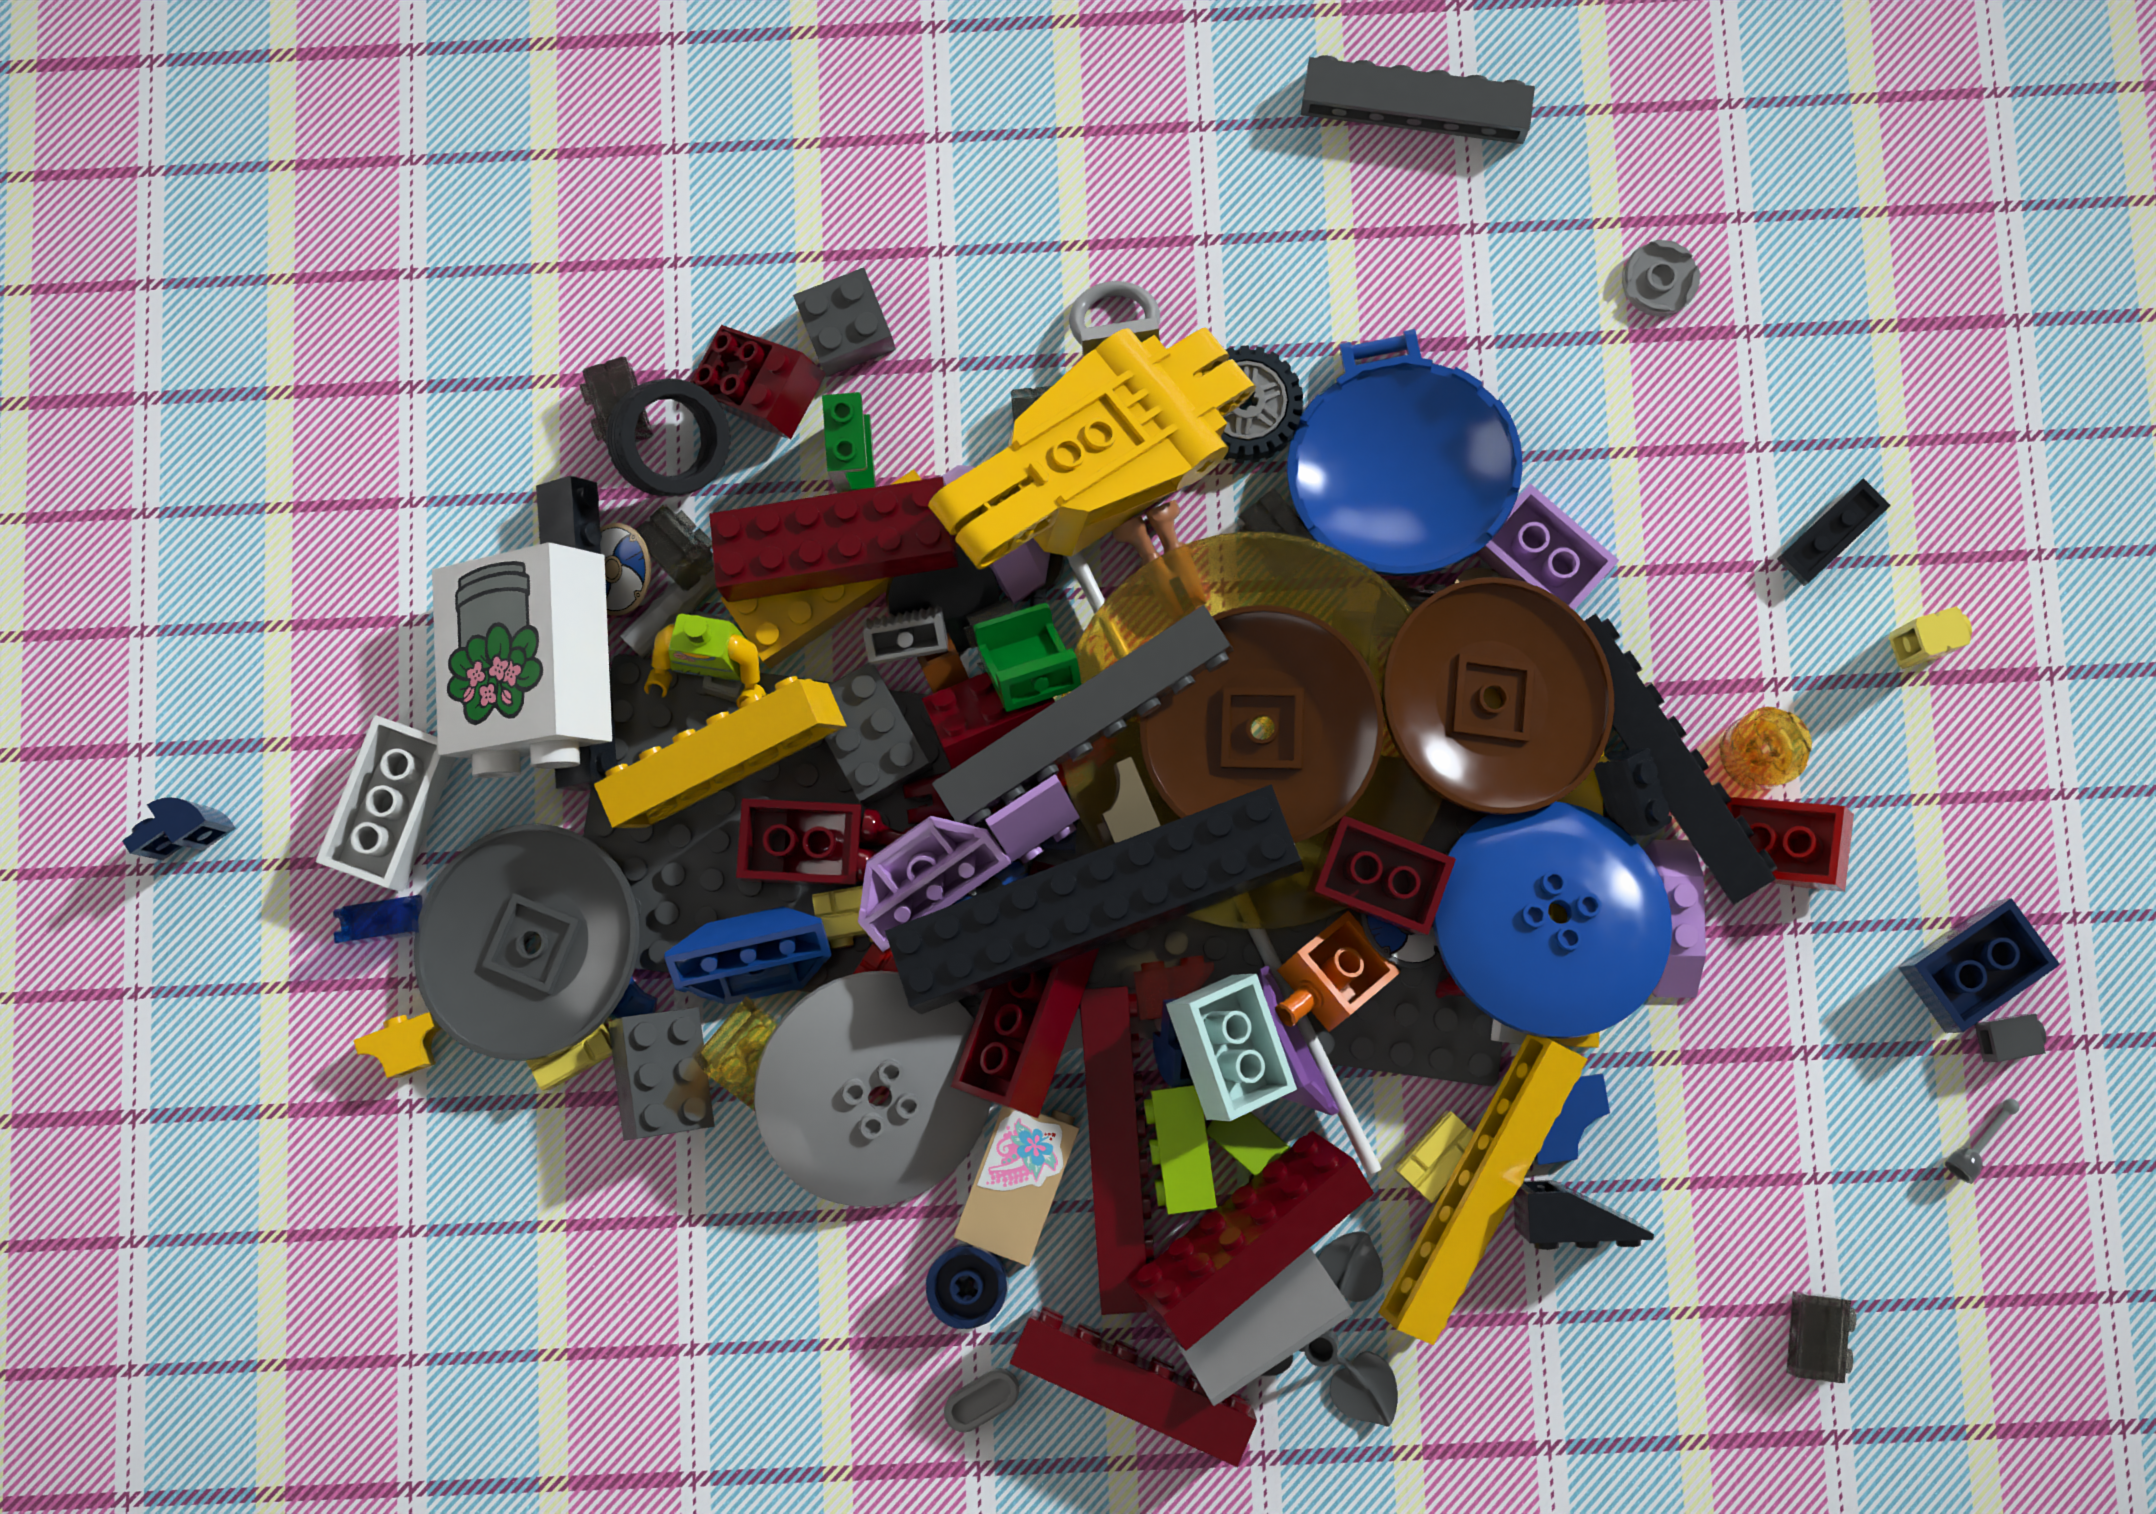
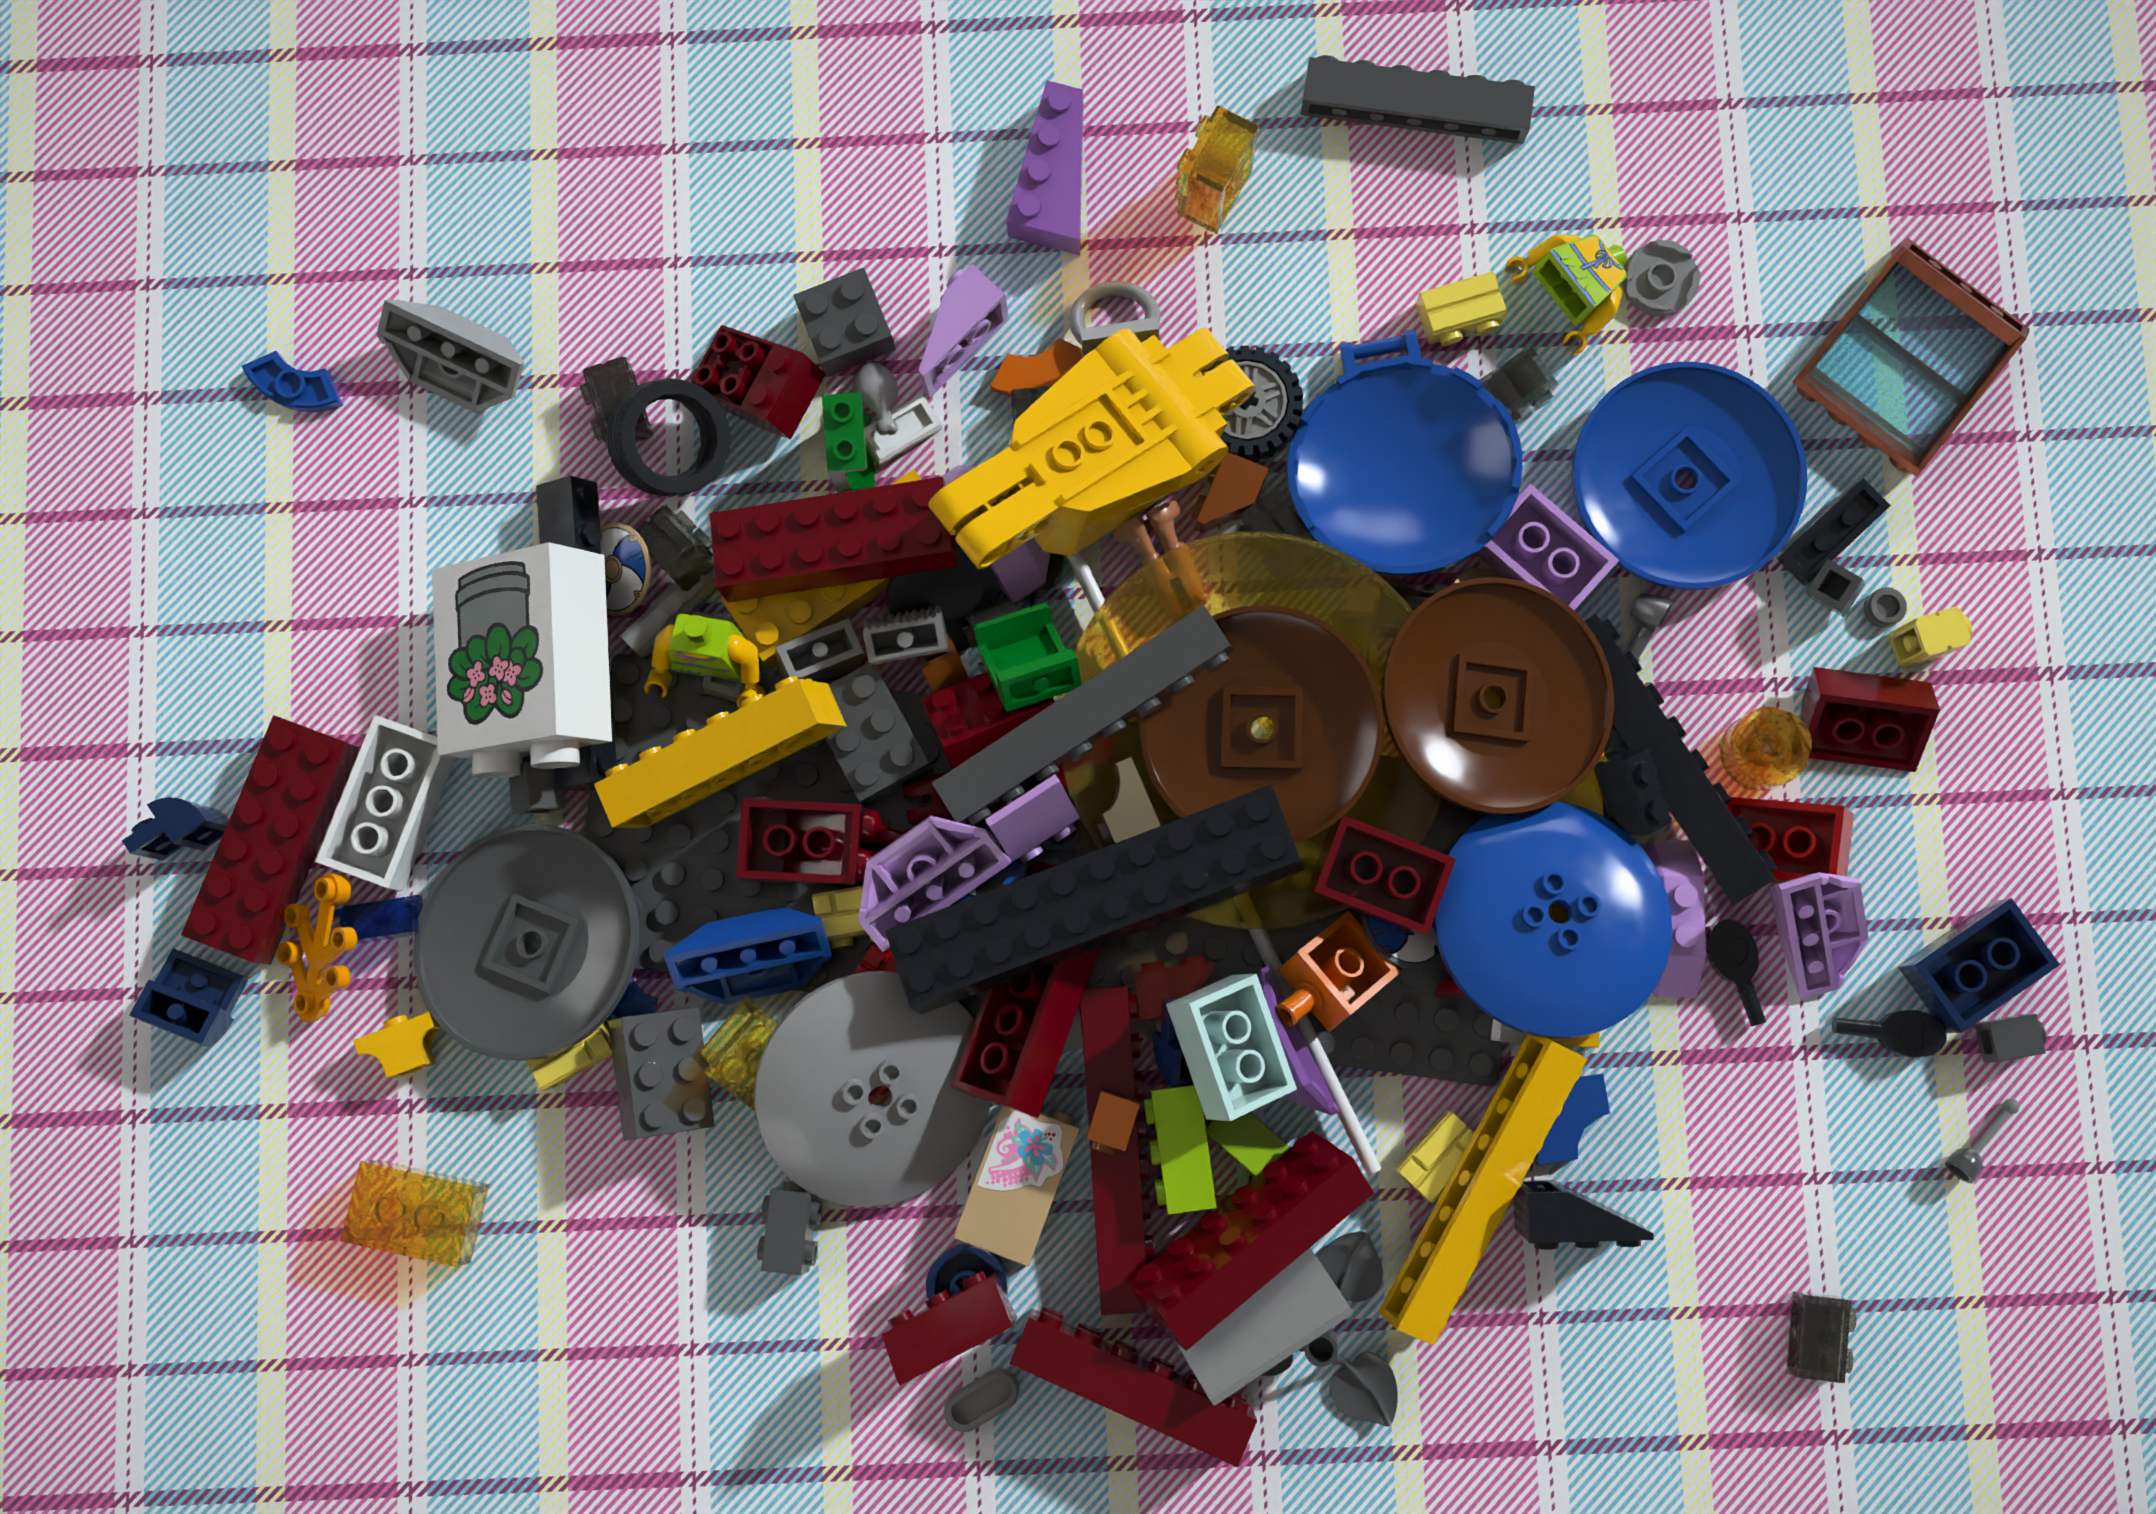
(190, 999): none -> dark blue brick
(270, 841): none -> dark red brick
(292, 387): none -> blue tile
(313, 997): none -> light orange plant
(415, 1212): none -> clear yellow brick
(450, 354): none -> light grey wedge
(535, 790): none -> dark grey brick
(789, 1230): none -> dark grey brick
(821, 653): none -> light grey brick
(879, 394): none -> light grey piece
(914, 422): none -> white tile
(947, 1326): none -> dark red slope
(965, 321): none -> lavender slope
(1036, 370): none -> orange tile
(1050, 180): none -> medium lavender wedge
(1112, 1122): none -> dark orange brick
(1215, 168): none -> clear yellow brick
(1233, 490): none -> dark orange slope
(1461, 309): none -> light yellow brick
(1521, 383): none -> clear smoke brick
(1580, 278): none -> torso
(1649, 613): none -> flat silver bar
(1721, 432): none -> blue dish
(1736, 960): none -> black piece
(1820, 929): none -> lavender wedge
(1835, 588): none -> dark grey brick
(1868, 718): none -> dark red slope
(1885, 607): none -> flat silver tile
(1899, 1032): none -> black piece
(1911, 357): none -> clear light blue window

